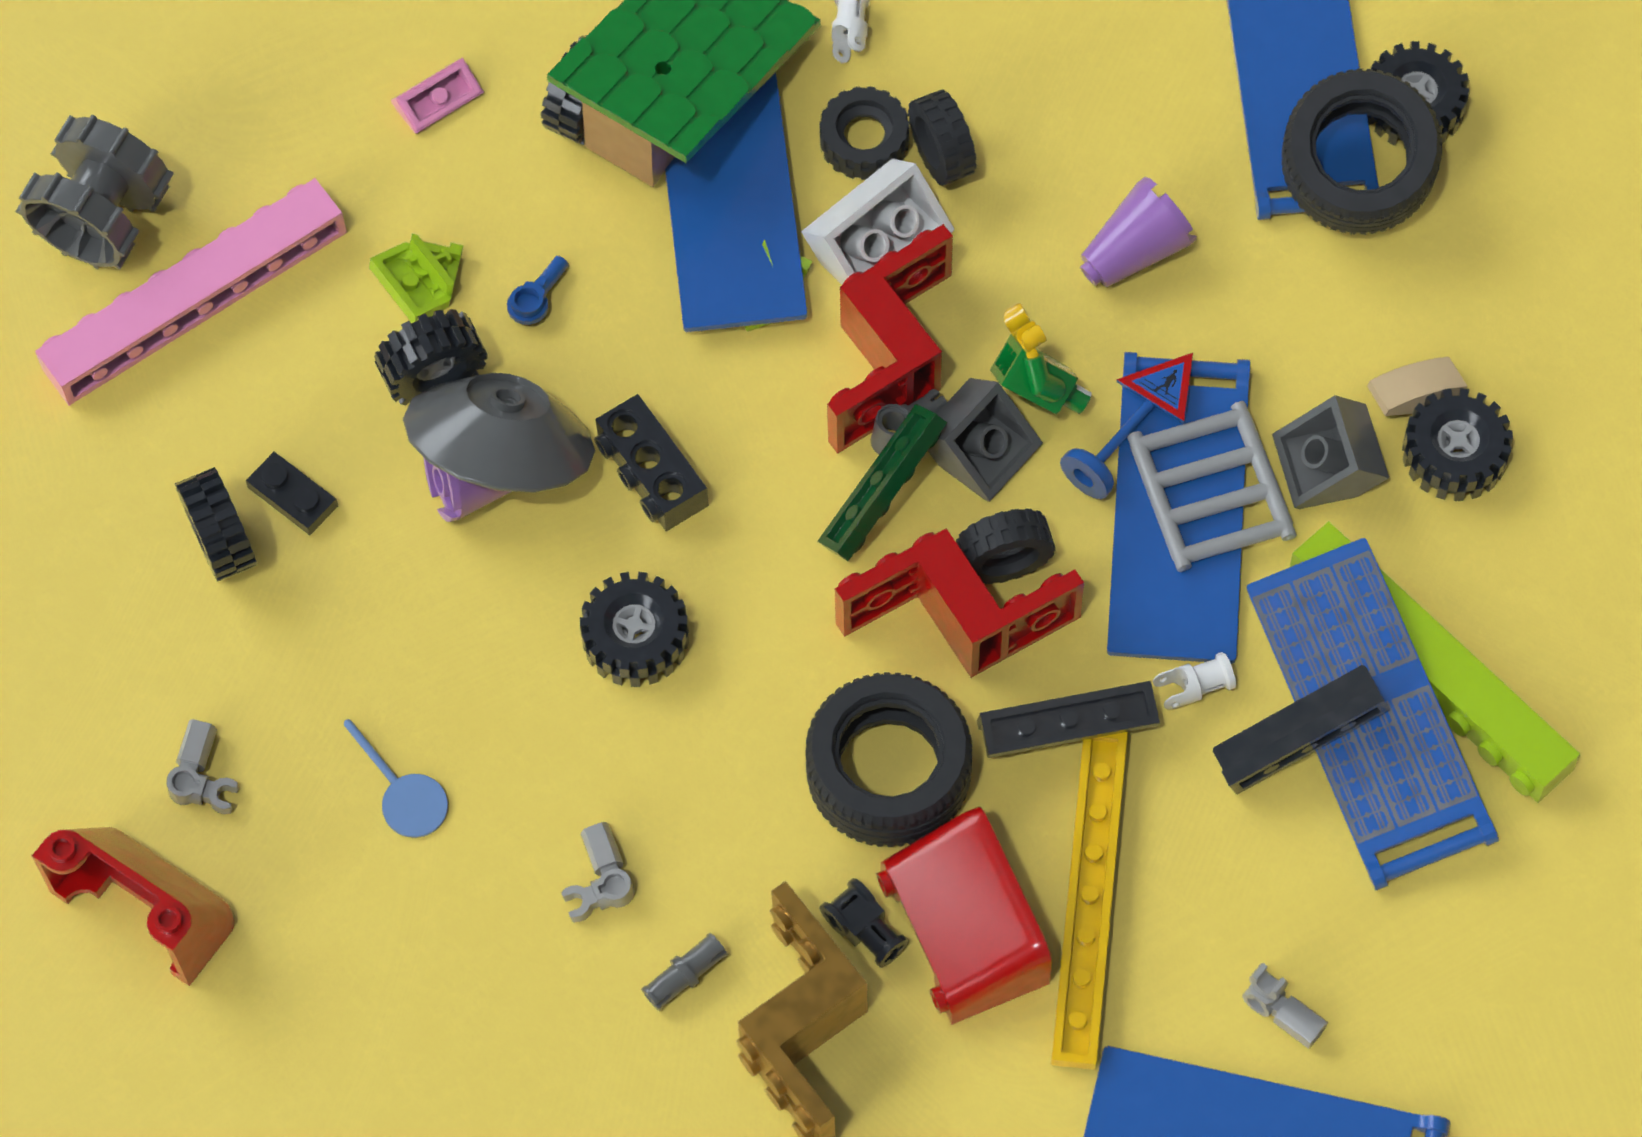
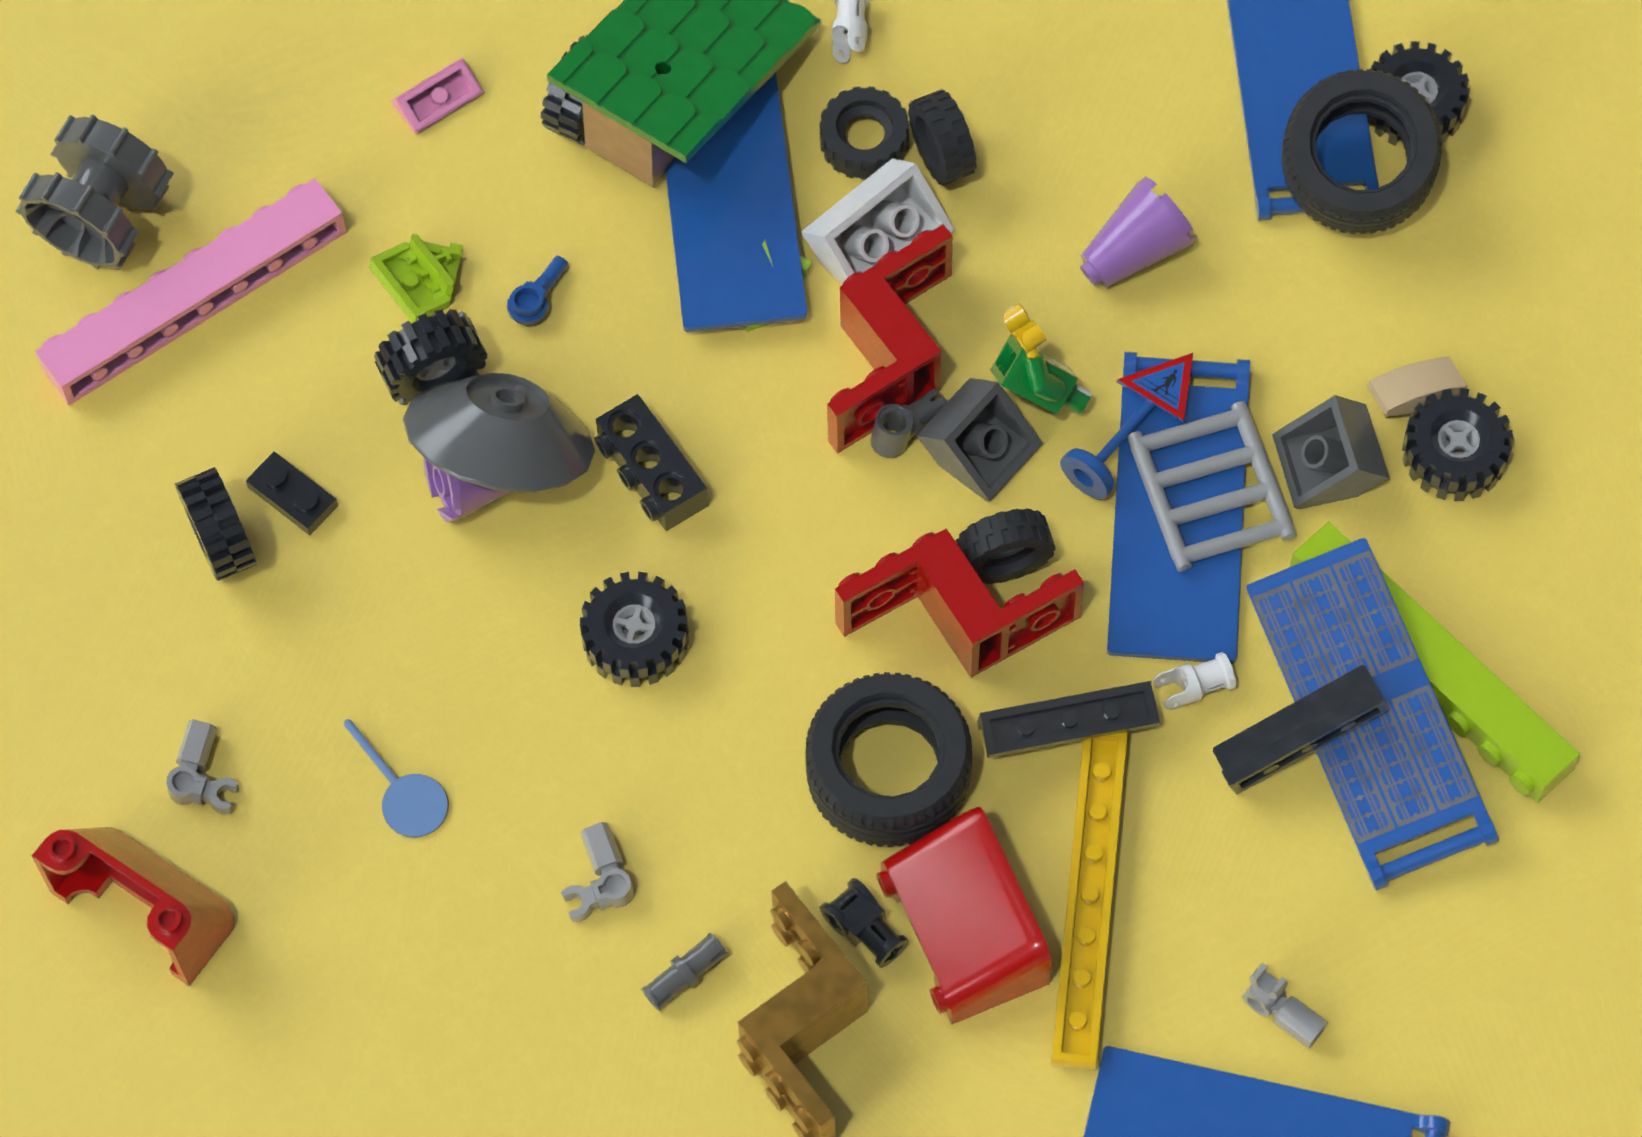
(882, 482): dark green plate -> none

